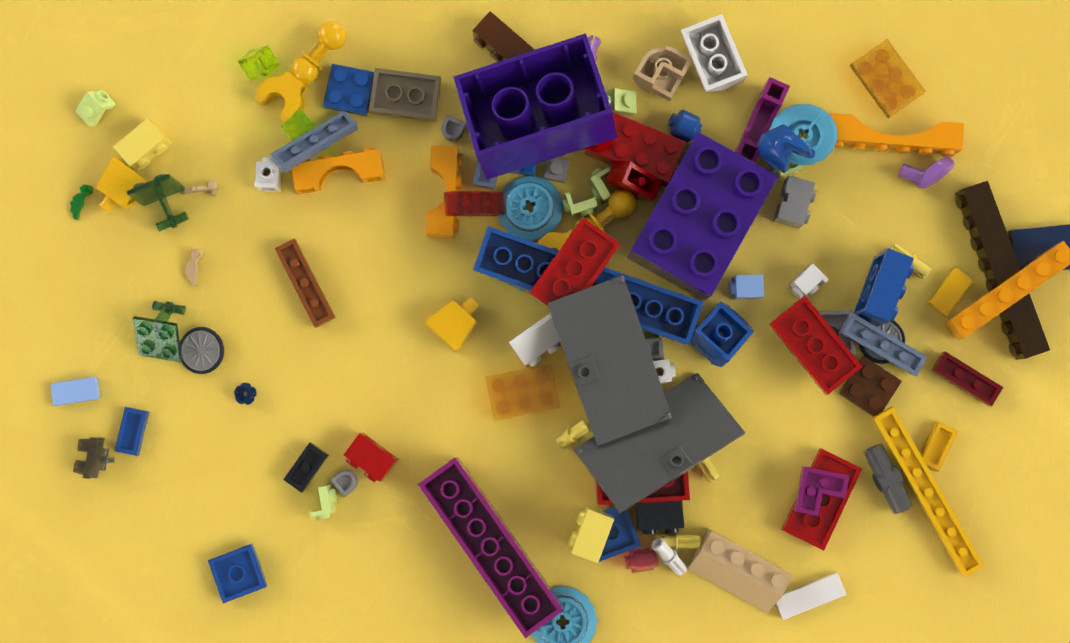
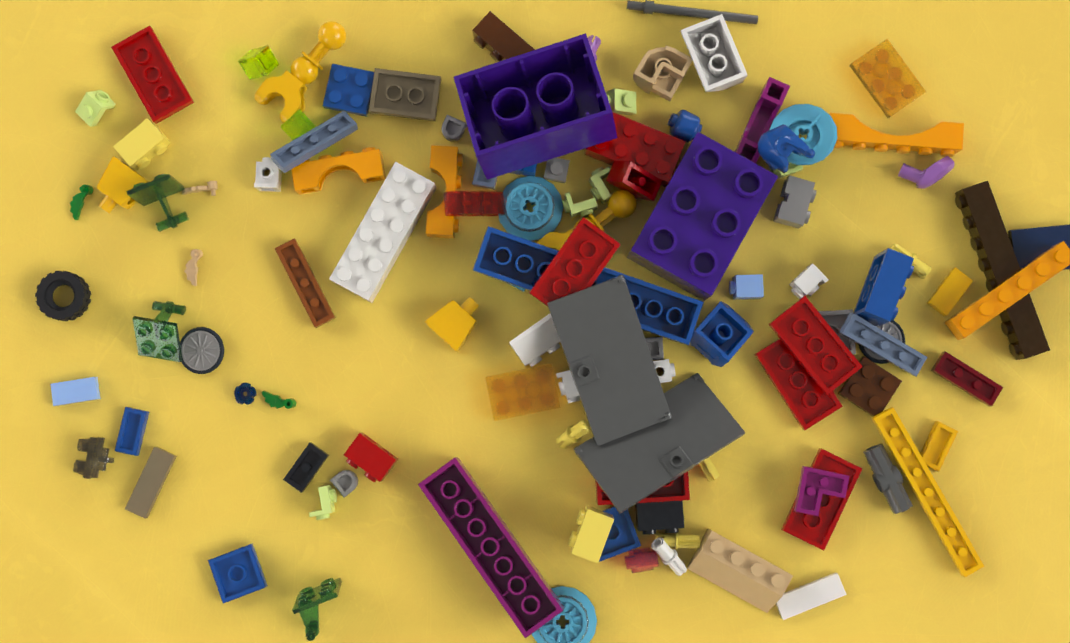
(45, 295): none -> black tyre
(150, 482): none -> dark tan tile
(152, 74): none -> red plate
(277, 402): none -> green piece
(308, 604): none -> clear green plate
(383, 232): none -> white brick
(568, 387): none -> white brick
(650, 7): none -> dark grey bar
(796, 386): none -> red plate

